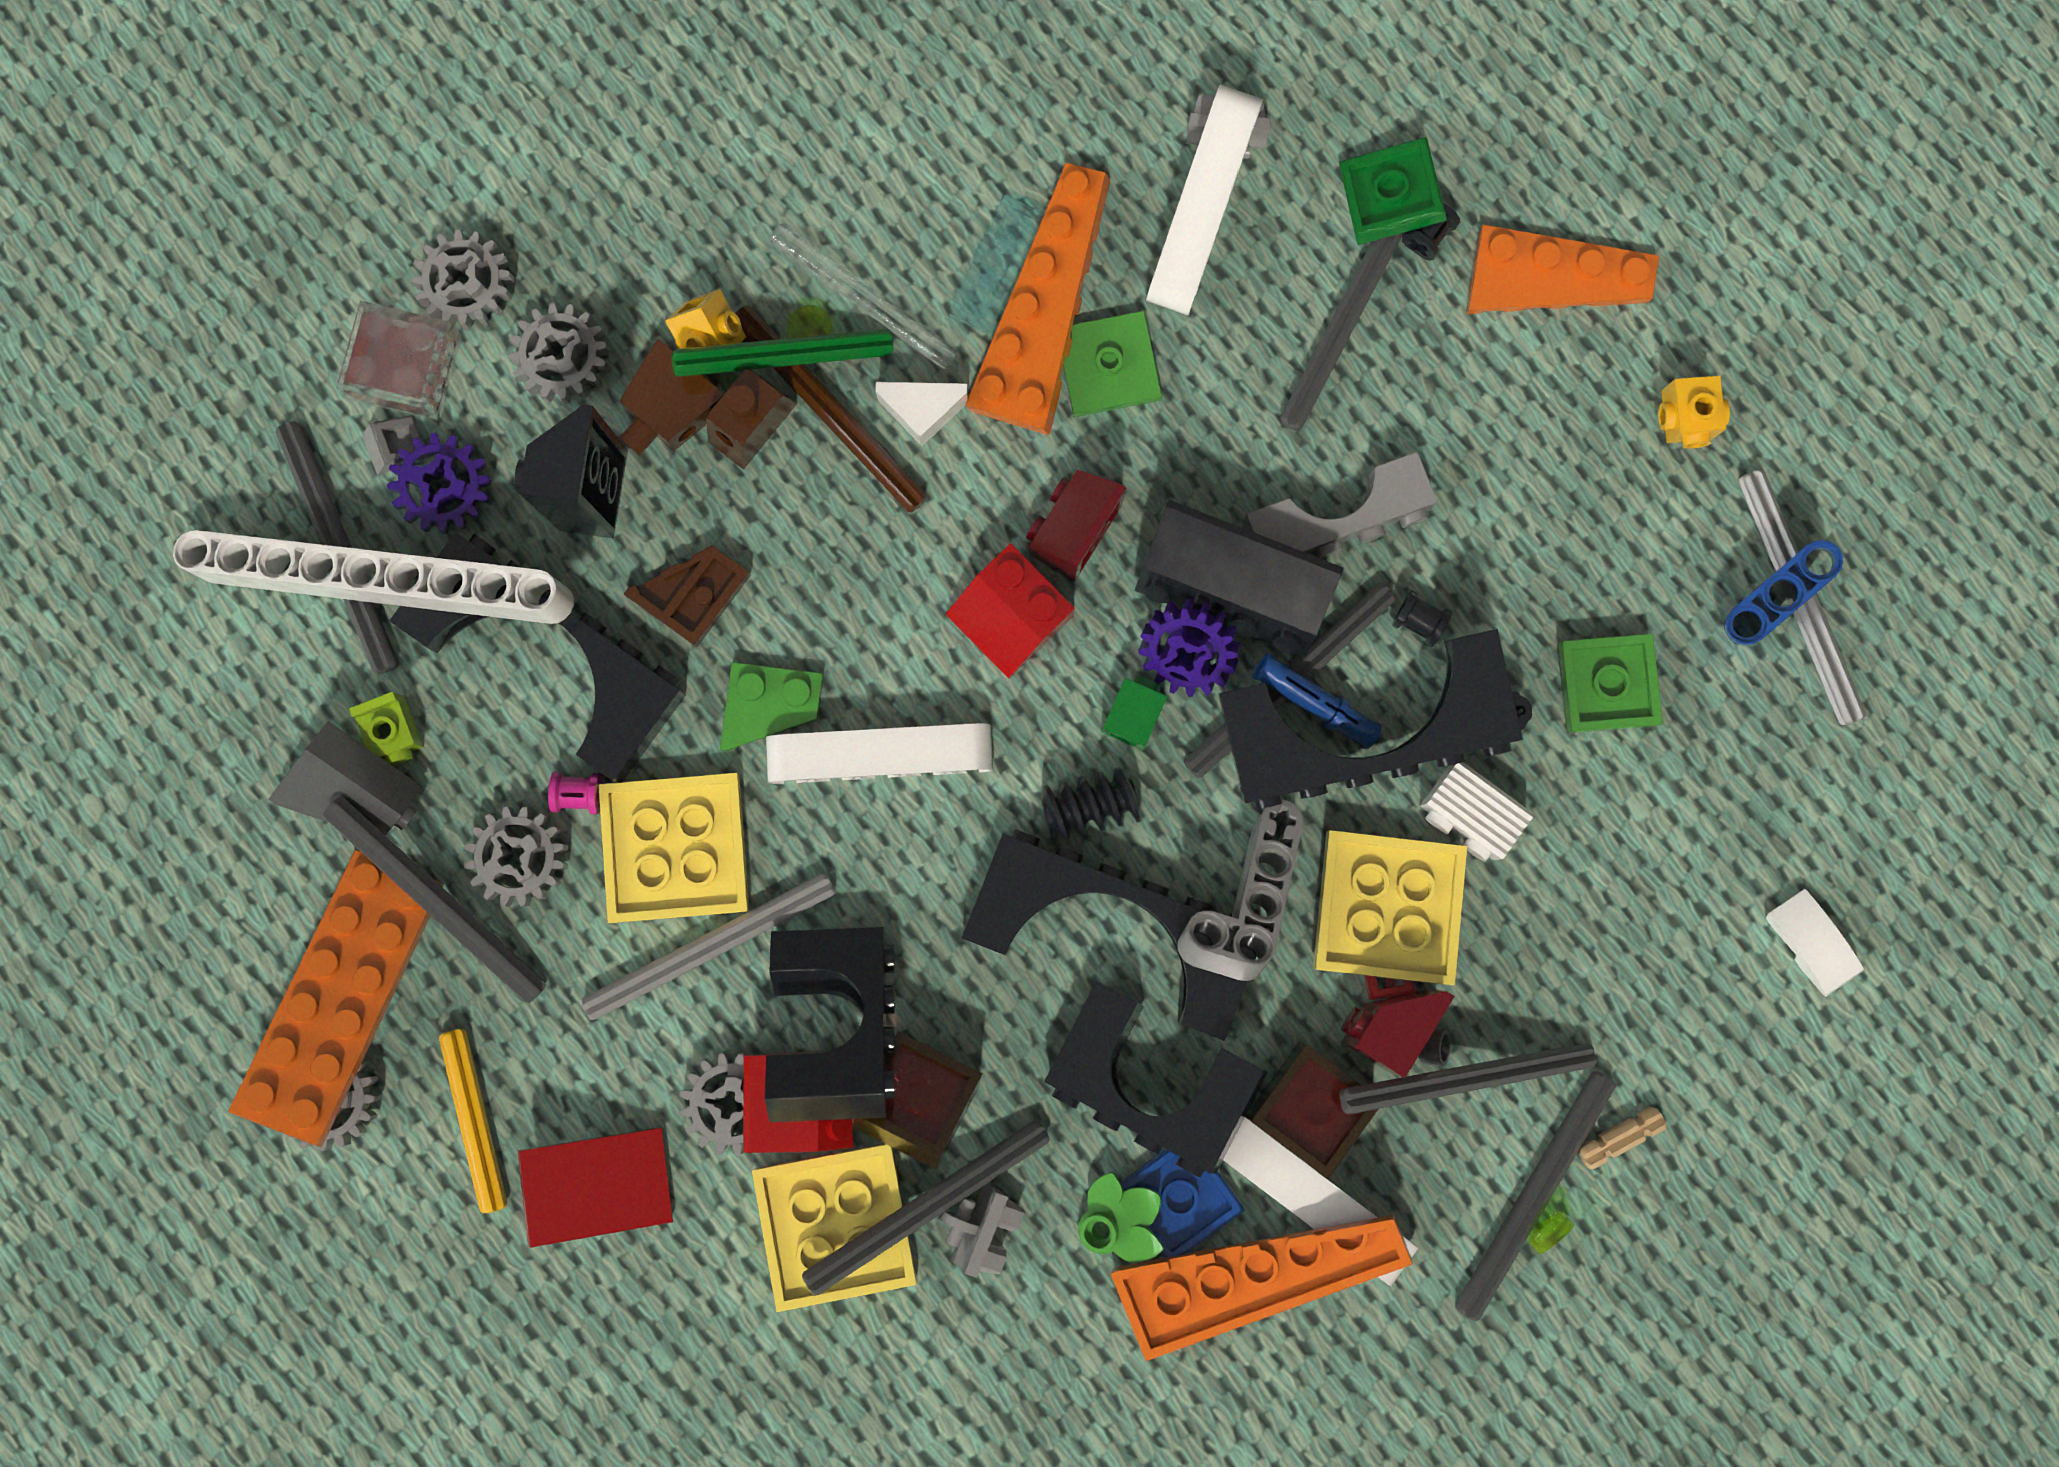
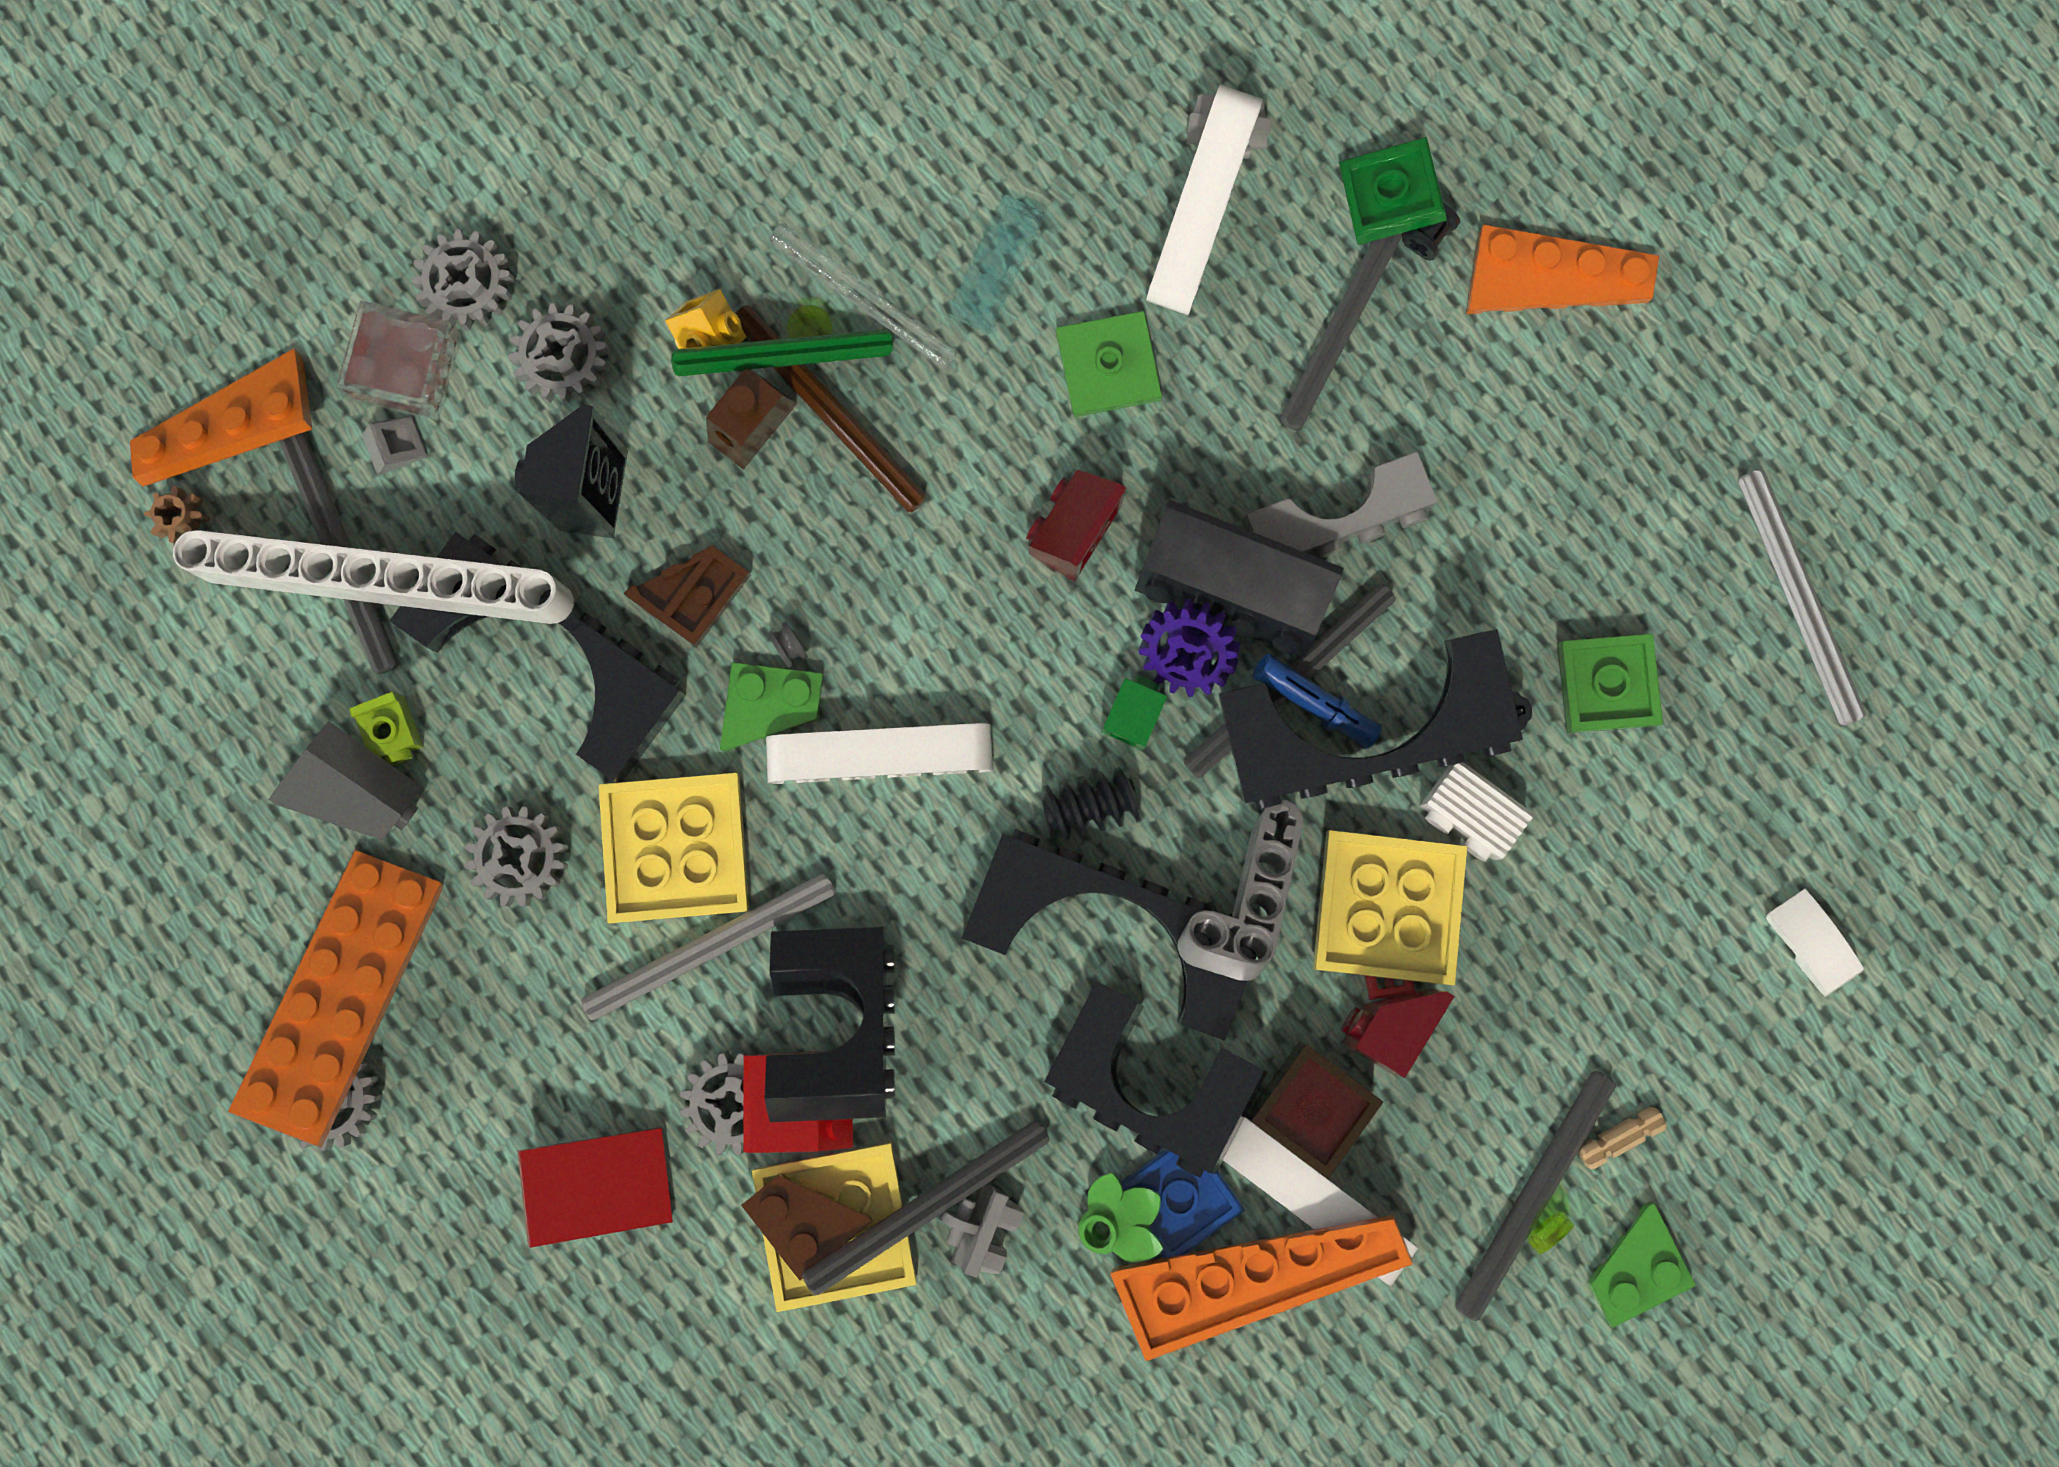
(169, 505): none -> medium nougat gear
(234, 420): none -> orange wing
(434, 899): dark grey axle -> none
(444, 463): dark purple gear -> none
(473, 1121): yellow axle -> none
(574, 792): dark pink bush -> none
(665, 403): reddish brown torso -> none
(787, 644): none -> dark grey bush
(802, 1222): none -> reddish brown wing
(922, 406): white slope -> none
(927, 1104): piece -> none
(1010, 611): red slope -> none
(1028, 350): orange wing -> none
(1422, 618): black bush -> none
(1437, 1048): dark grey hinge -> none
(1466, 1078): dark grey axle -> none
(1640, 1270): none -> bright green wing
(1693, 411): yellow brick -> none
(1795, 573): blue beam -> none

